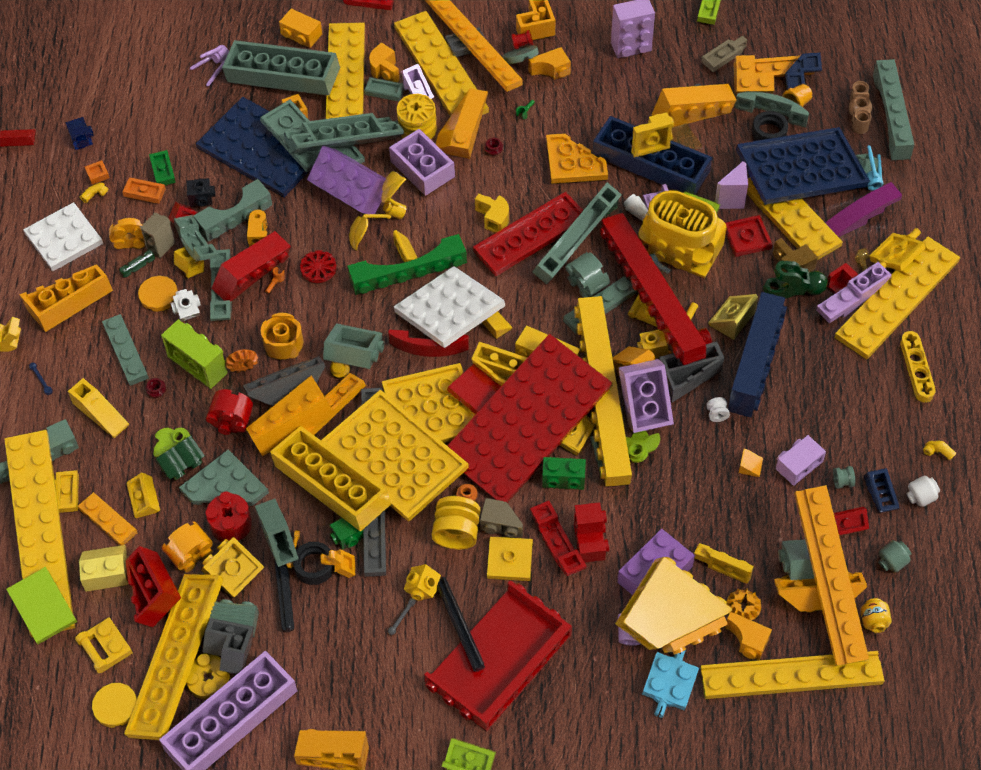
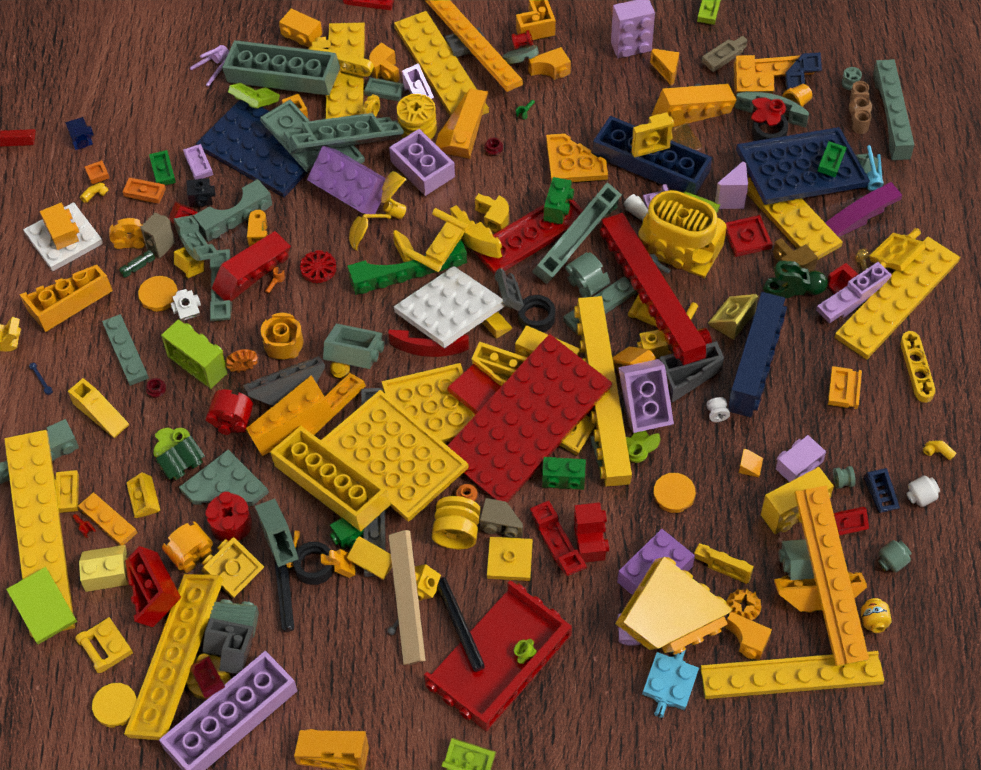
(59, 225): none -> light orange brick
(84, 527): none -> red hand
(198, 162): none -> lavender plate
(207, 677): none -> dark red plate
(254, 98): none -> lime plate
(321, 42): none -> yellow plate
(358, 66): none -> yellow beam
(370, 558): none -> yellow slope
(372, 105): none -> yellow gear
(407, 598): none -> tan tile
(443, 243): none -> yellow plate
(478, 236): none -> yellow slope
(509, 290): none -> dark grey hinge
(524, 650): none -> lime plate
(541, 302): none -> black tyre
(558, 200): none -> green brick
(665, 63): none -> light orange slope
(674, 492): none -> light orange tile
(768, 110): none -> red plate
(780, 505): none -> yellow brick
(831, 159): none -> green plate
(844, 387): none -> light orange plate
(850, 76): none -> sand green wheel

